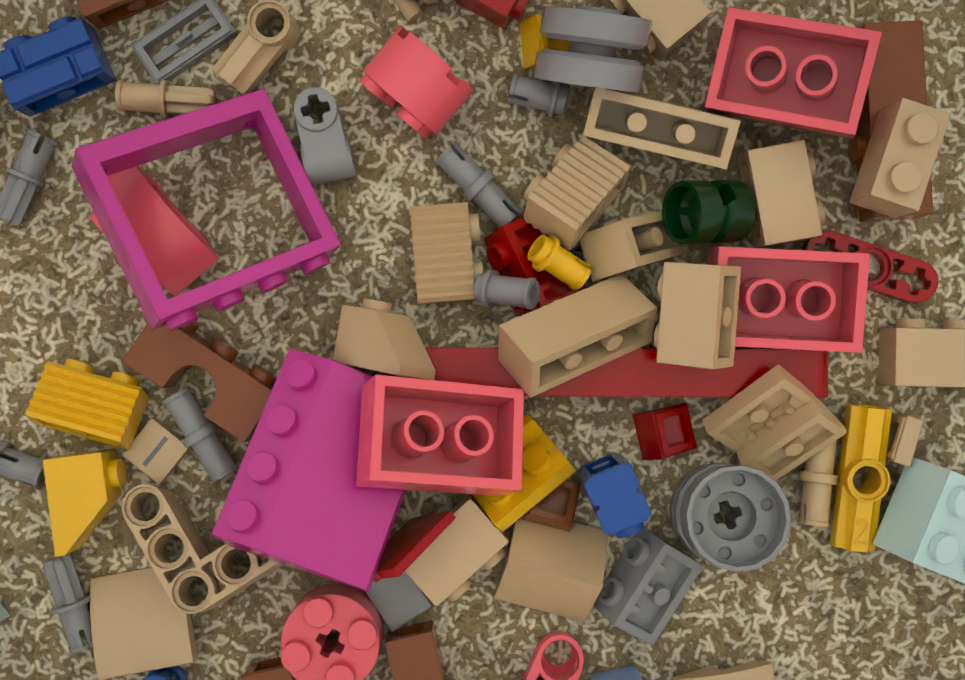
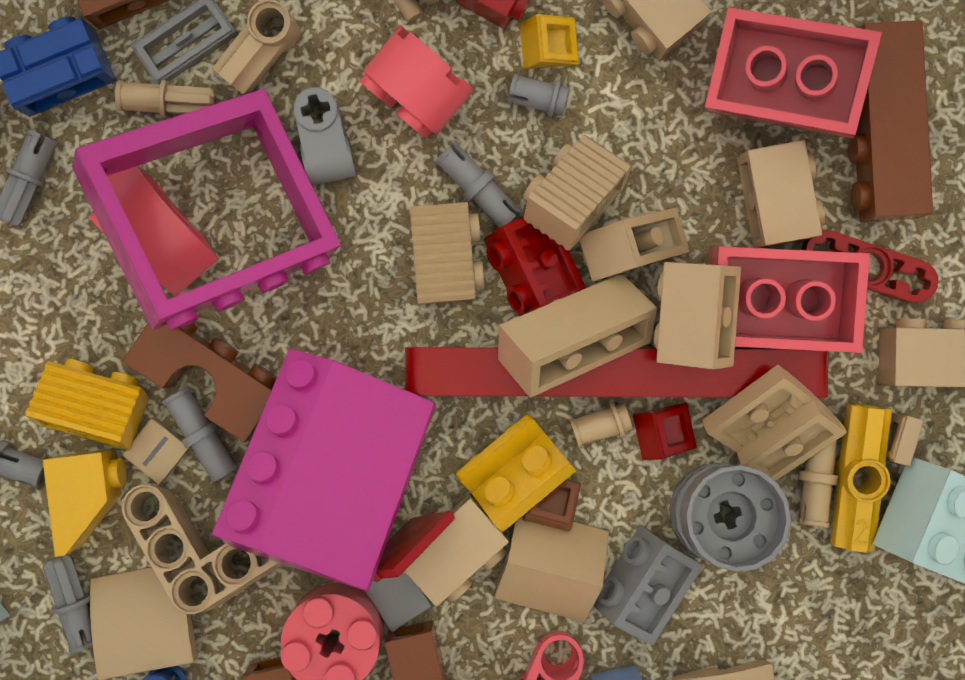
(381, 341): tan slope -> none
(440, 436): coral brick -> none
(494, 290): light grey pin -> none
(550, 256): yellow pin -> none
(592, 47): light grey wheel -> none
(601, 424): none -> tan pin
(615, 495): blue brick -> none
(661, 127): tan brick -> none
(708, 211): dark green wheel -> none
(900, 158): tan brick -> none

